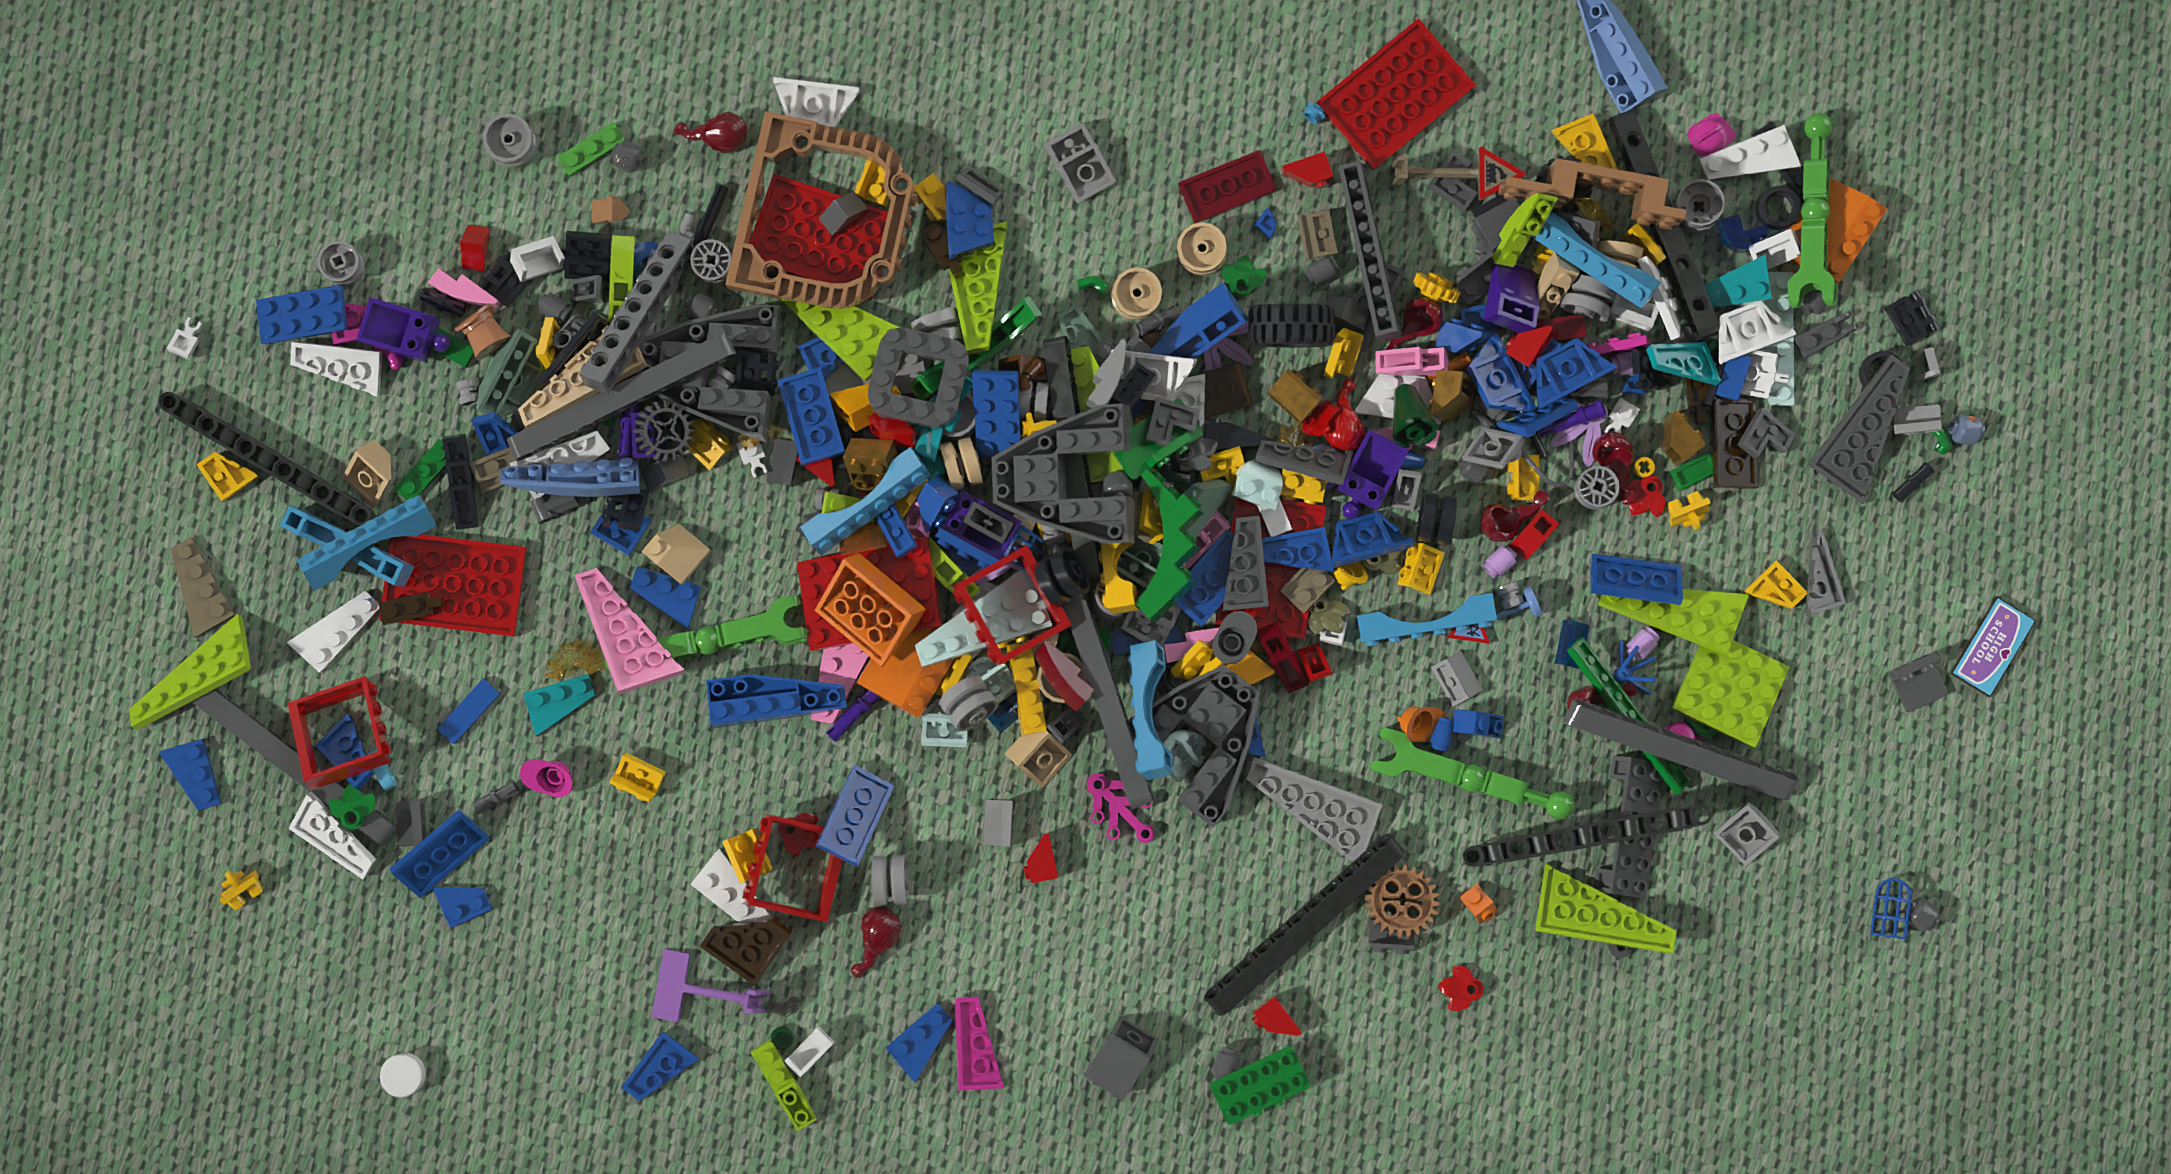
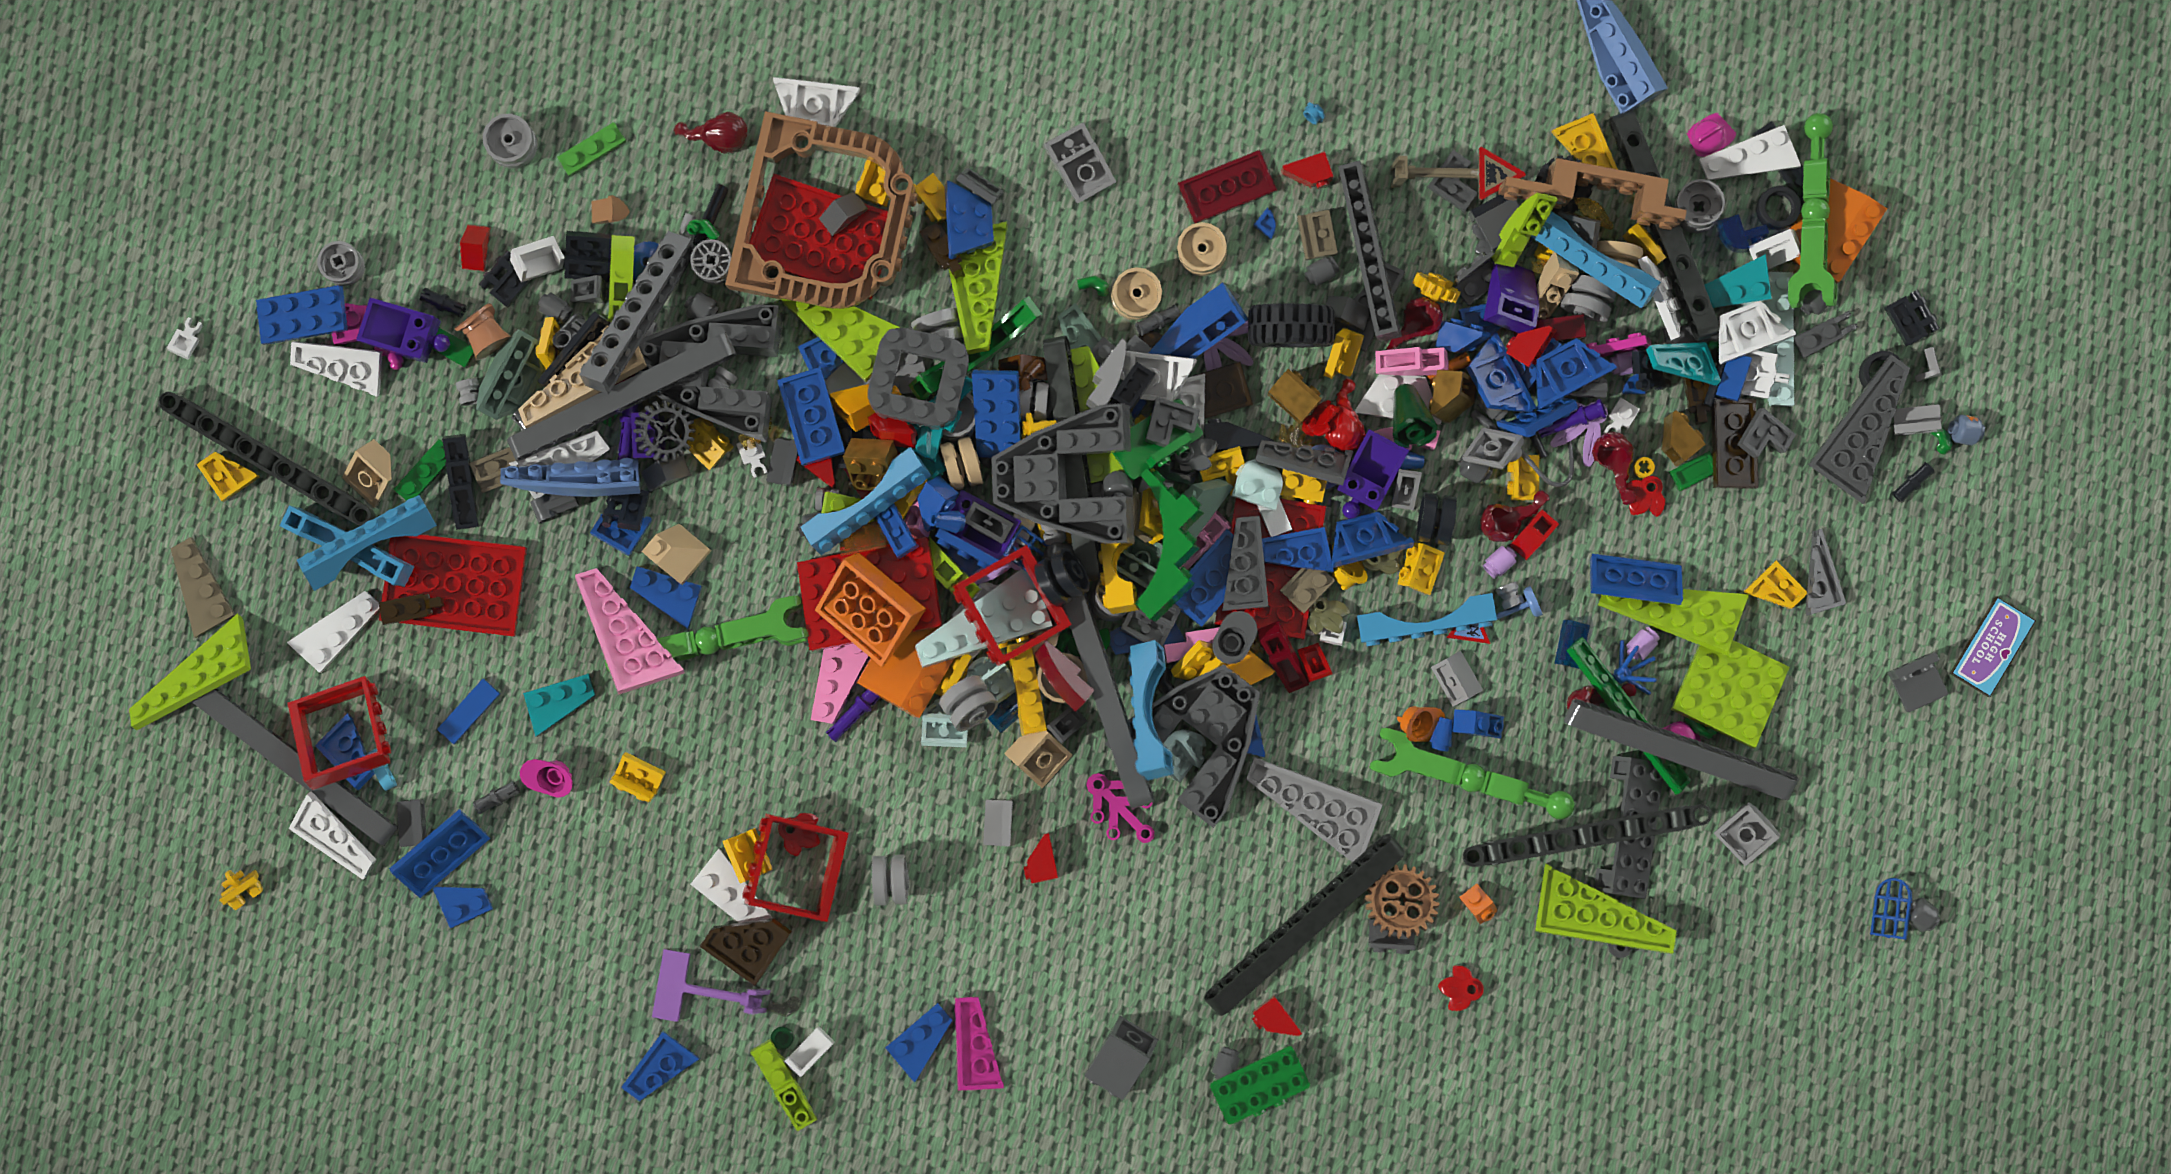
(194, 772): blue wing -> none
(352, 803): green plate -> none
(402, 1075): white head -> none
(462, 289): bright pink slope -> none
(493, 432): blue wing -> none
(574, 657): clear yellow hair -> none
(628, 156): dark grey head -> none
(702, 226): none -> green arm
(749, 371): black plate -> none
(768, 698): blue wedge -> none
(855, 815): plate -> none
(880, 932): dark red hair -> none
(950, 520): none -> blue cone
(1243, 274): green plate -> none
(1395, 94): red plate -> none
(1600, 477): light grey wheel -> none
(1632, 314): white panel -> none
(1691, 514): yellow hips -> none

